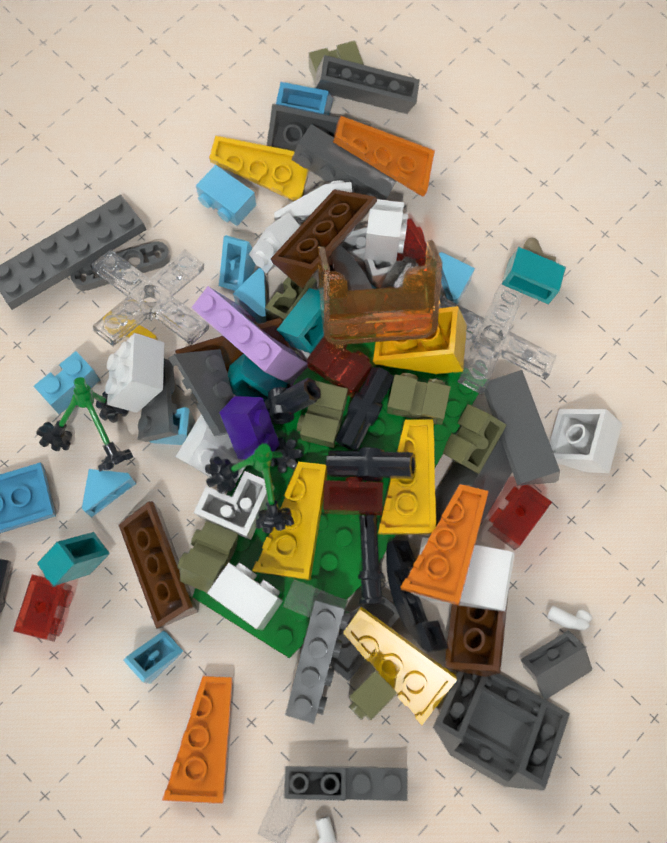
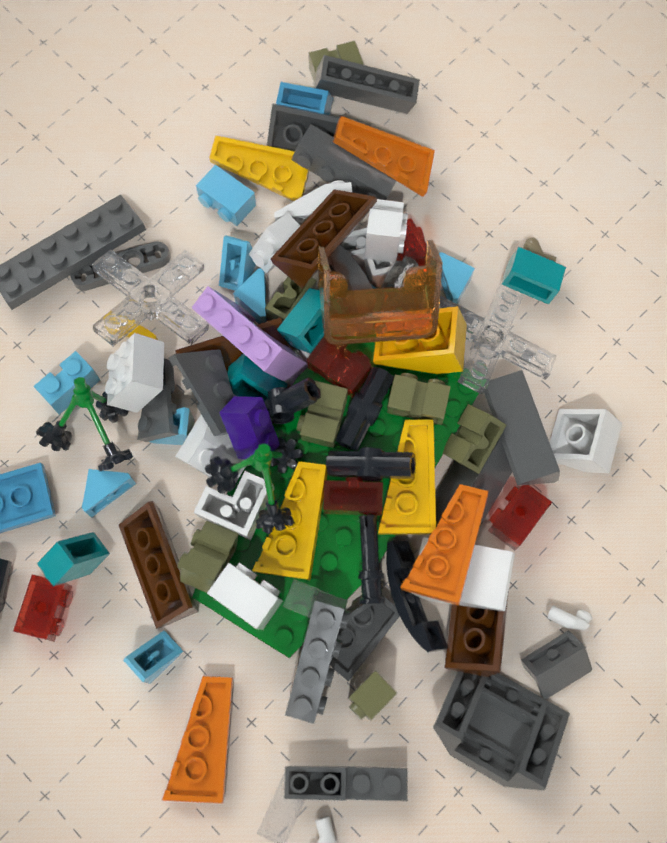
(406, 668): yellow wing -> none

